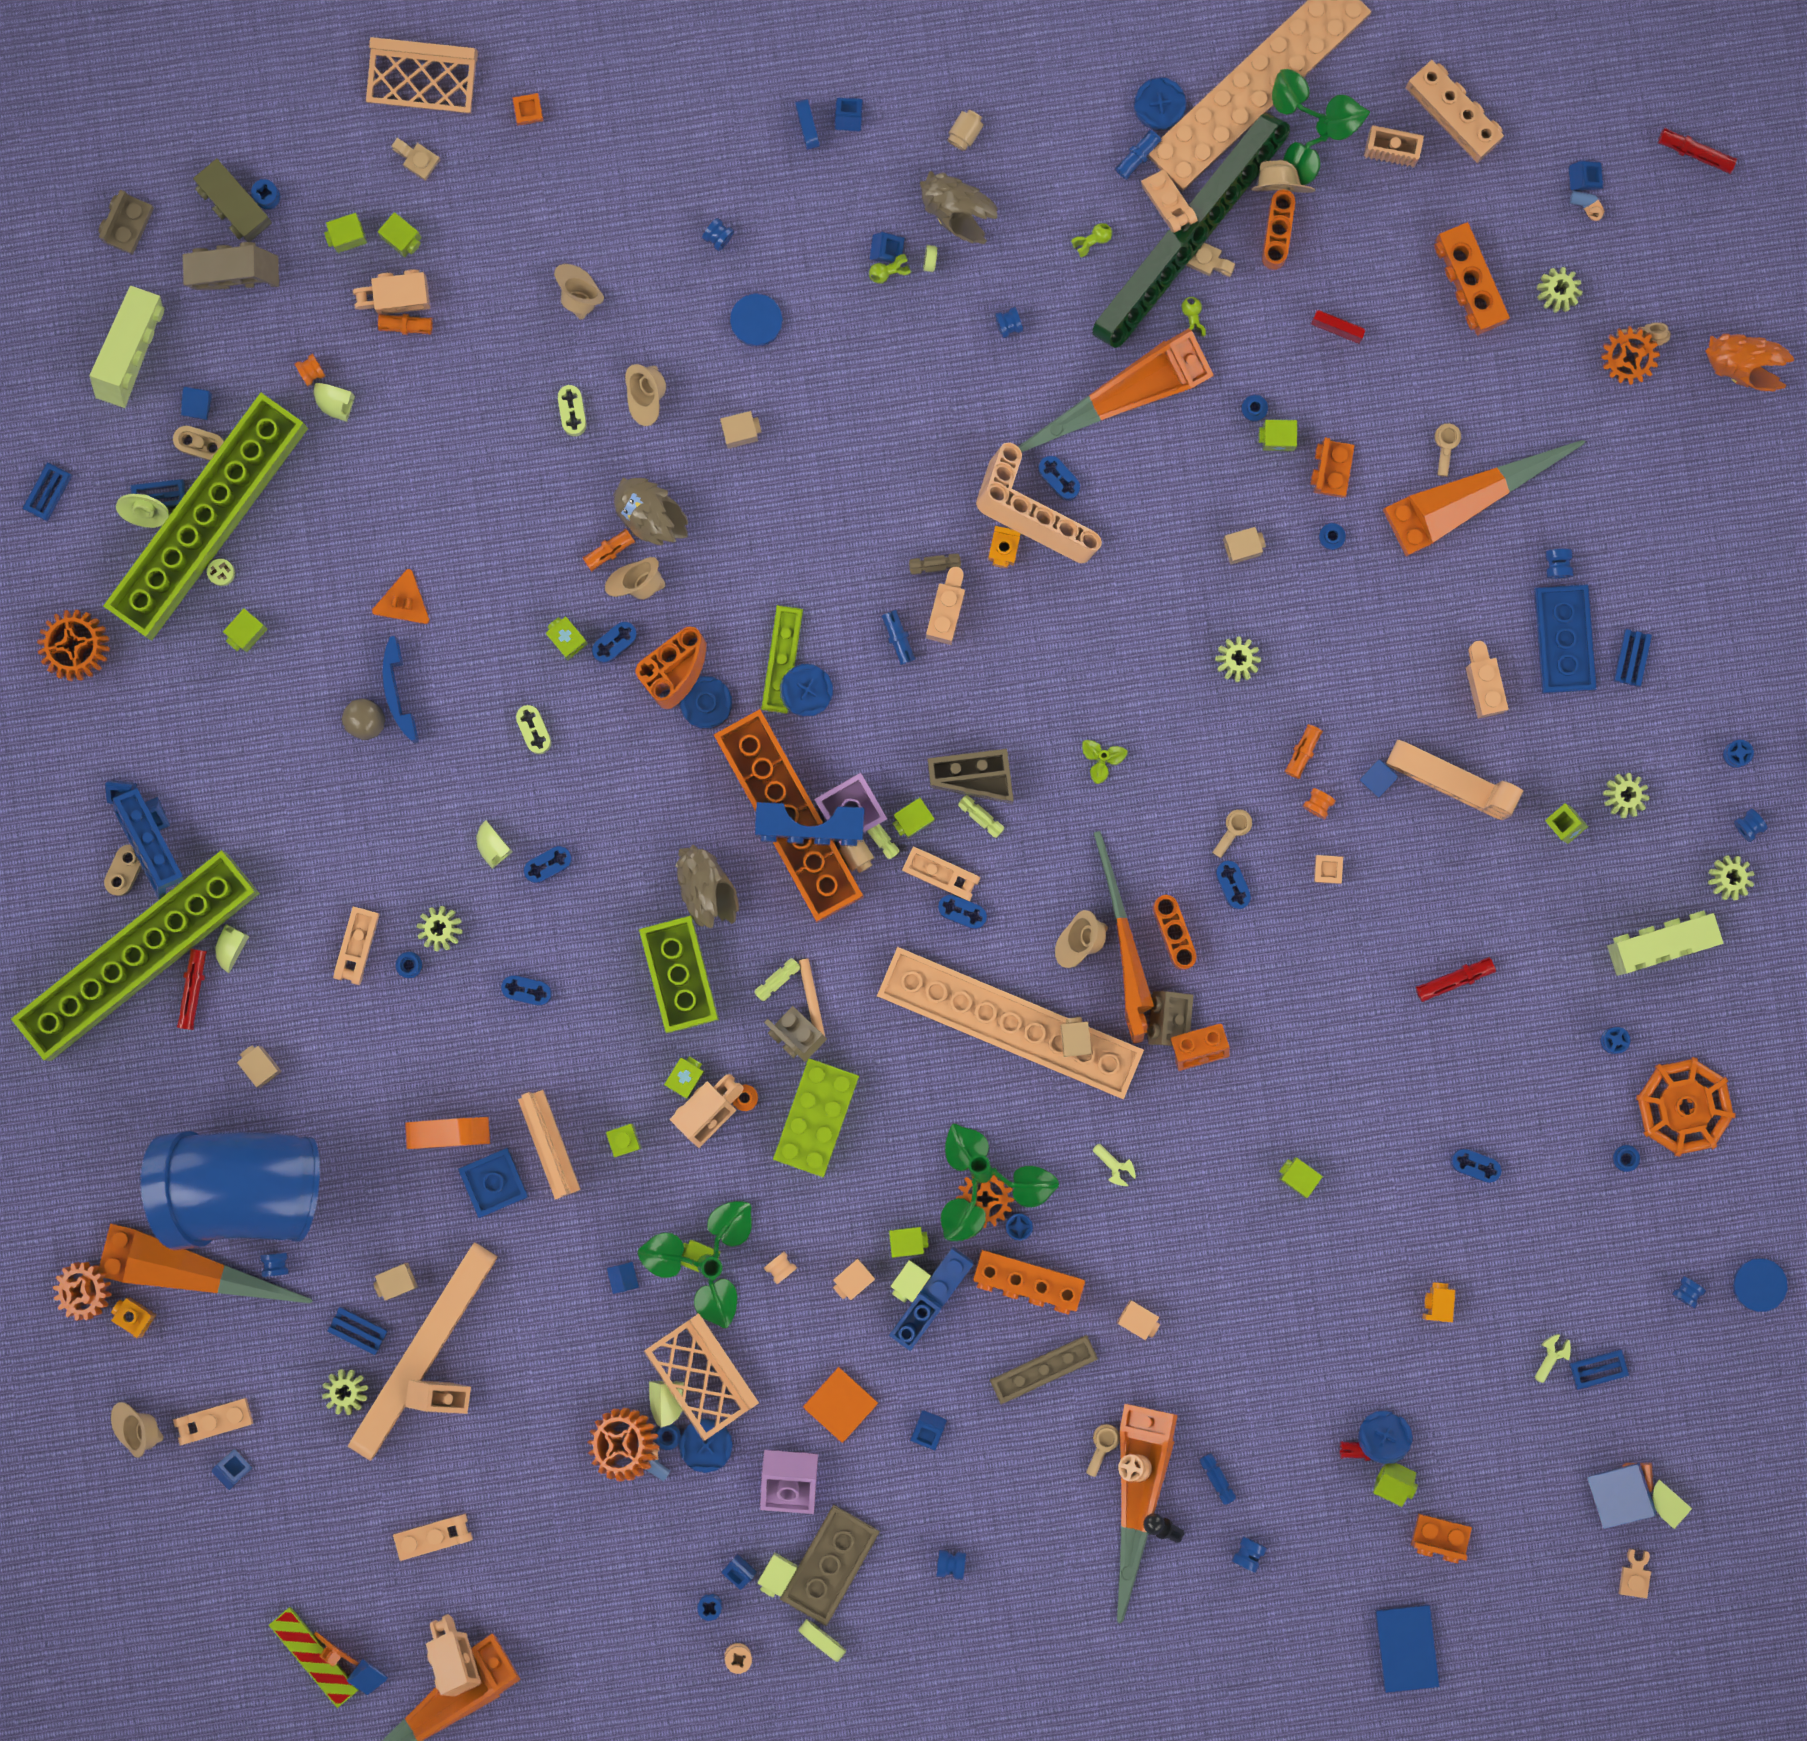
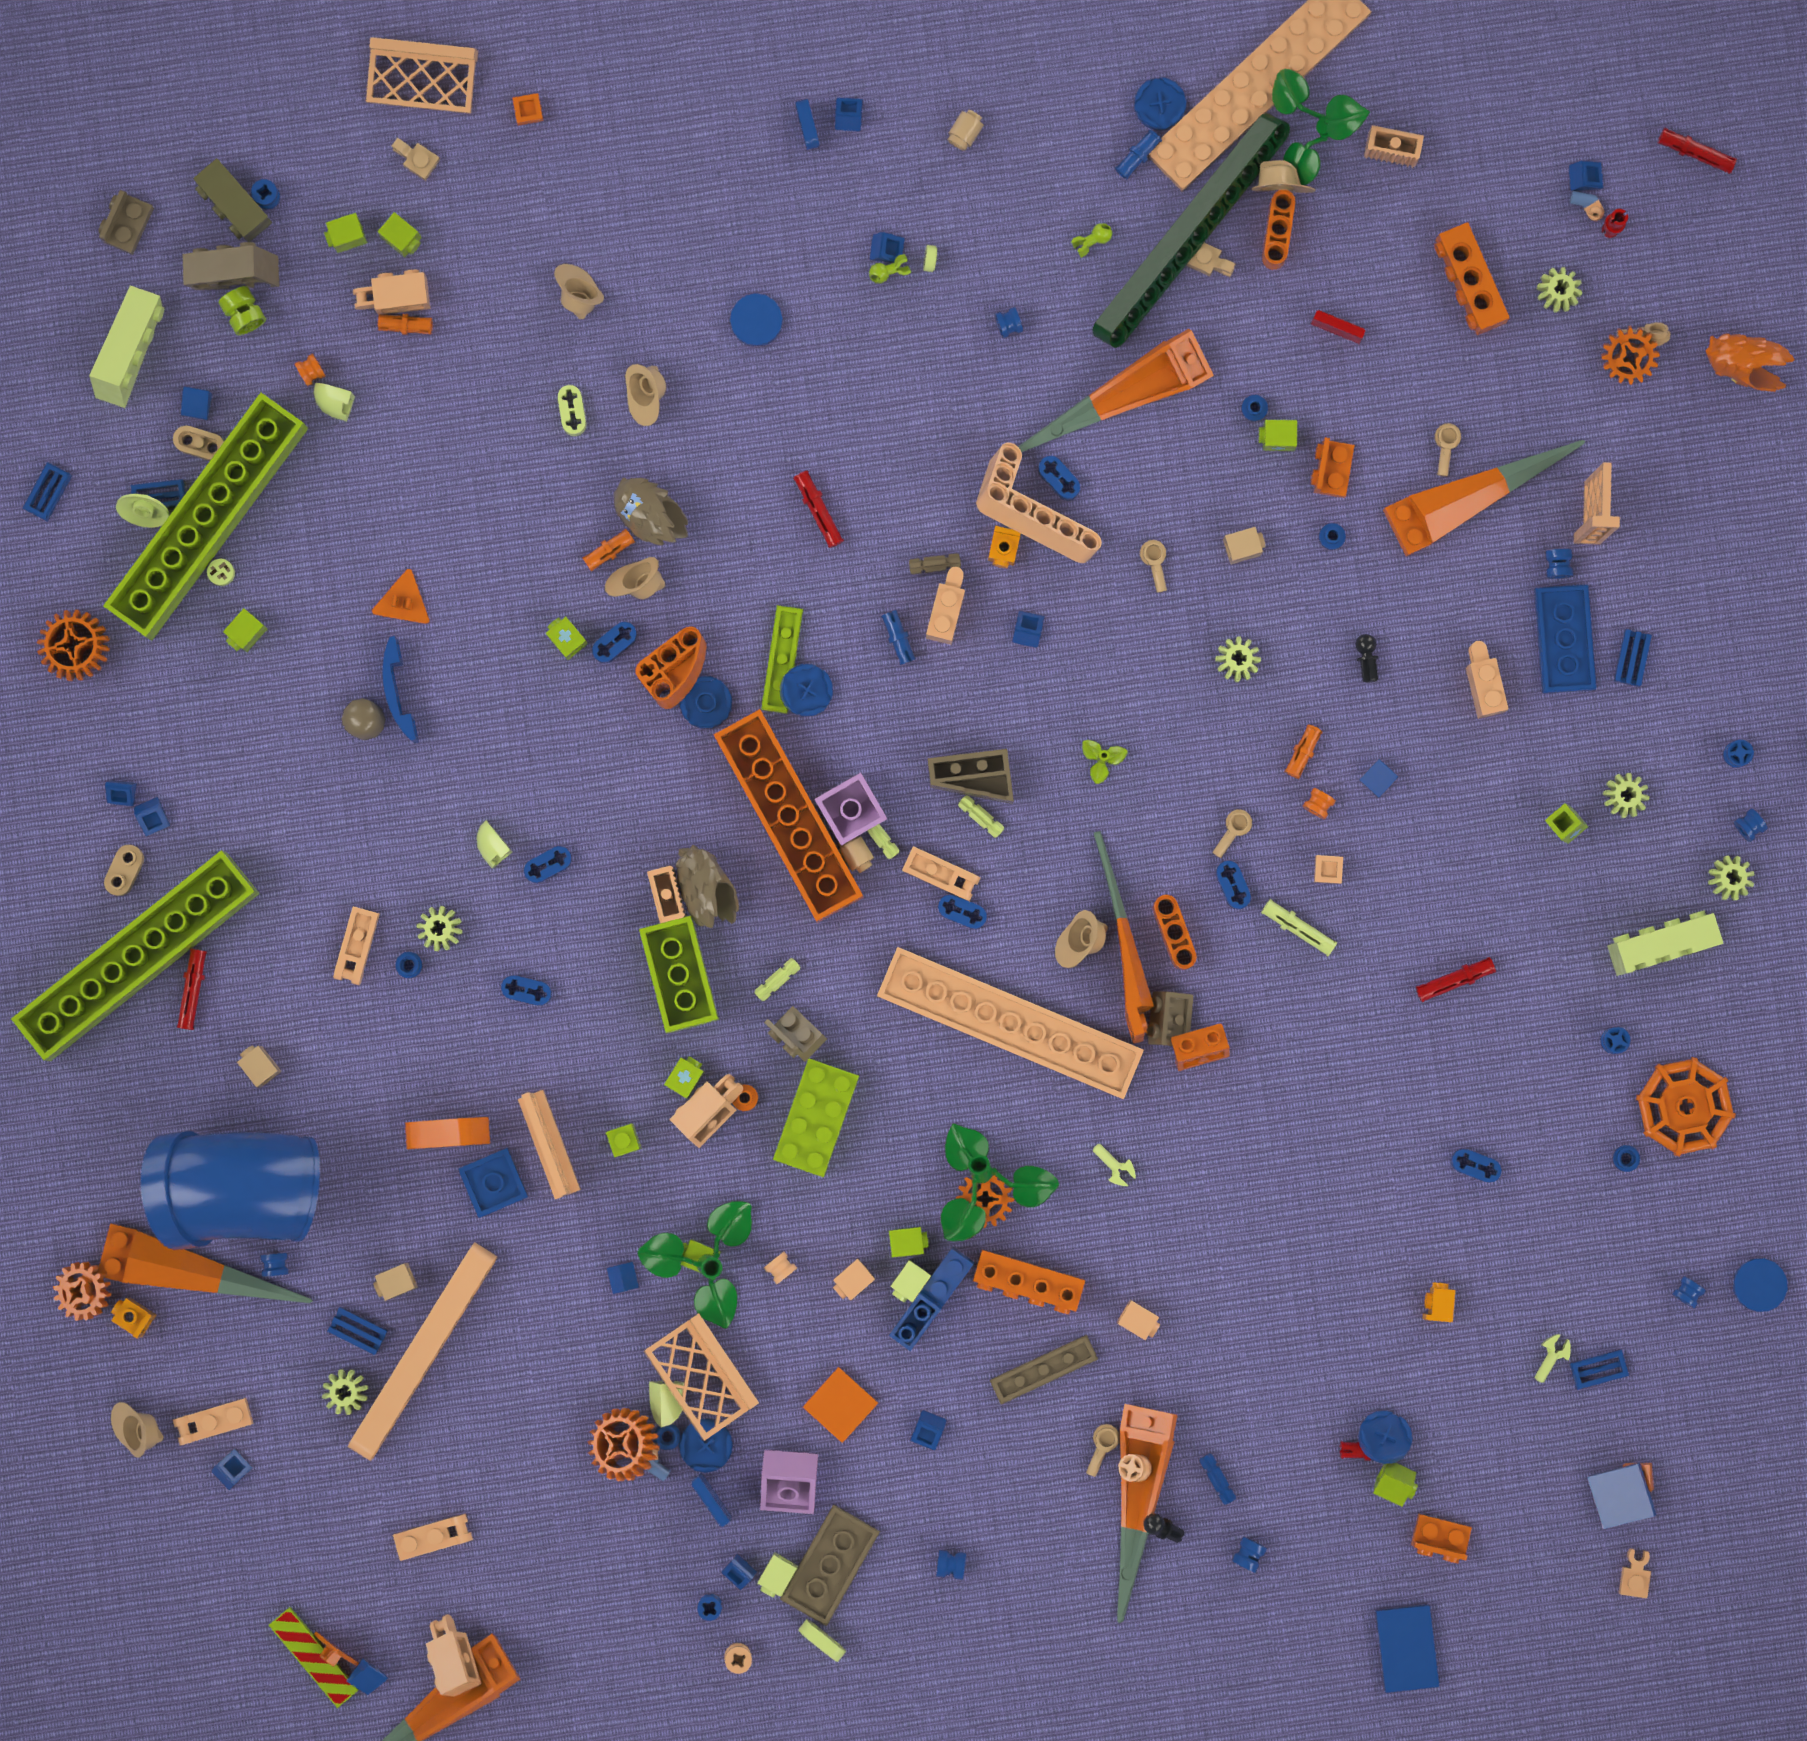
(146, 841): blue fence -> none
(229, 947): yellowish green brick -> none
(241, 309): none -> lime wheel
(438, 1396): light nougat brick -> none
(527, 732): yellowish green beam -> none
(666, 894): none -> light nougat brick
(711, 1500): none -> blue tile
(718, 234): blue wheel -> none
(740, 429): tan brick -> none
(811, 996): light nougat bar -> none
(813, 499): none -> red pin
(843, 826): blue arch -> none
(912, 818): lime brick -> none
(955, 204): dark tan head -> none
(1019, 1226): blue wheel -> none
(1028, 629): none -> blue slope
(1075, 1037): tan brick -> none
(1153, 554): none -> tan plate
(1168, 200): light nougat plate -> none
(1192, 312): lime arm -> none
(1298, 927): none -> yellowish green pin
(1299, 1176): lime brick -> none
(1366, 646): none -> black axle
(1455, 111): light nougat brick -> none
(1491, 799): light nougat beam -> none
(1597, 504): none -> light nougat fence
(1614, 223): none -> red pin
(1669, 1505): yellowish green brick -> none

